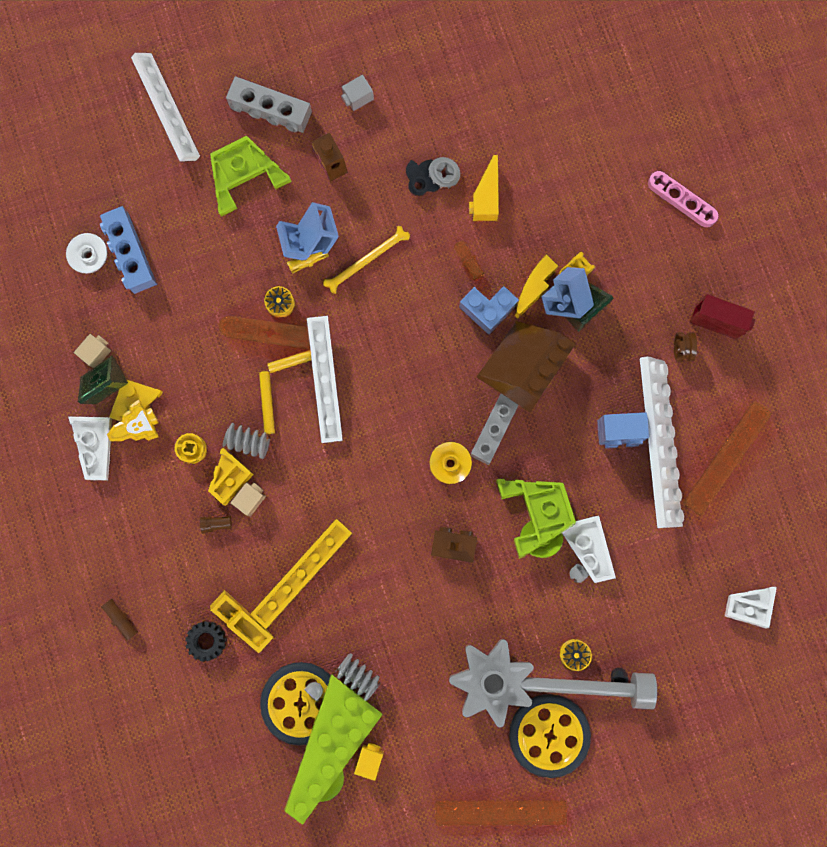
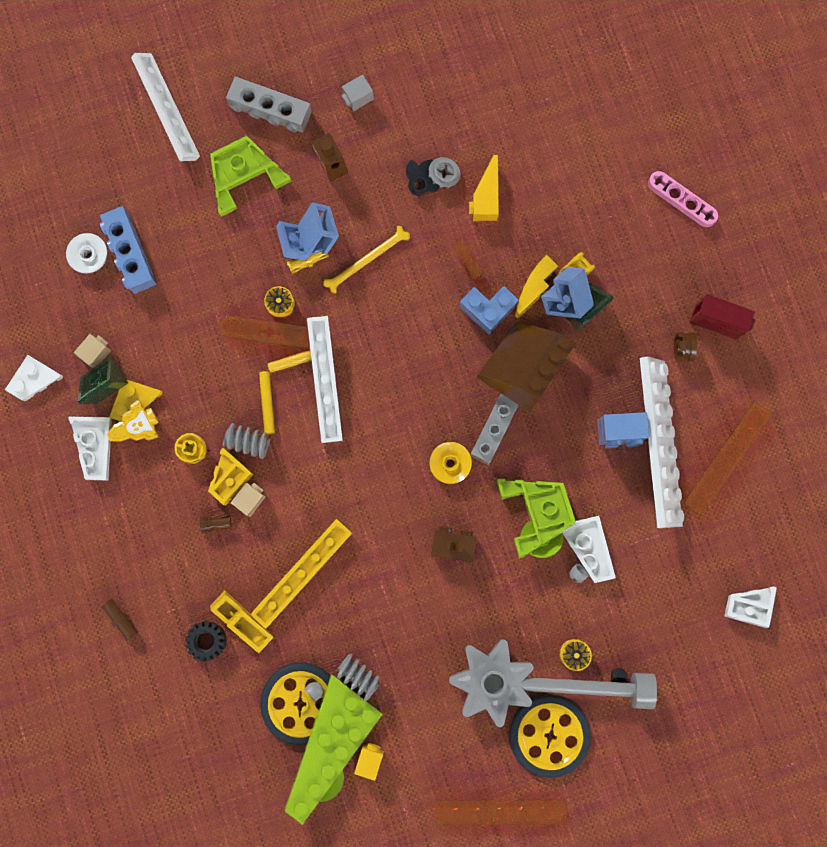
(31, 378): none -> white wing

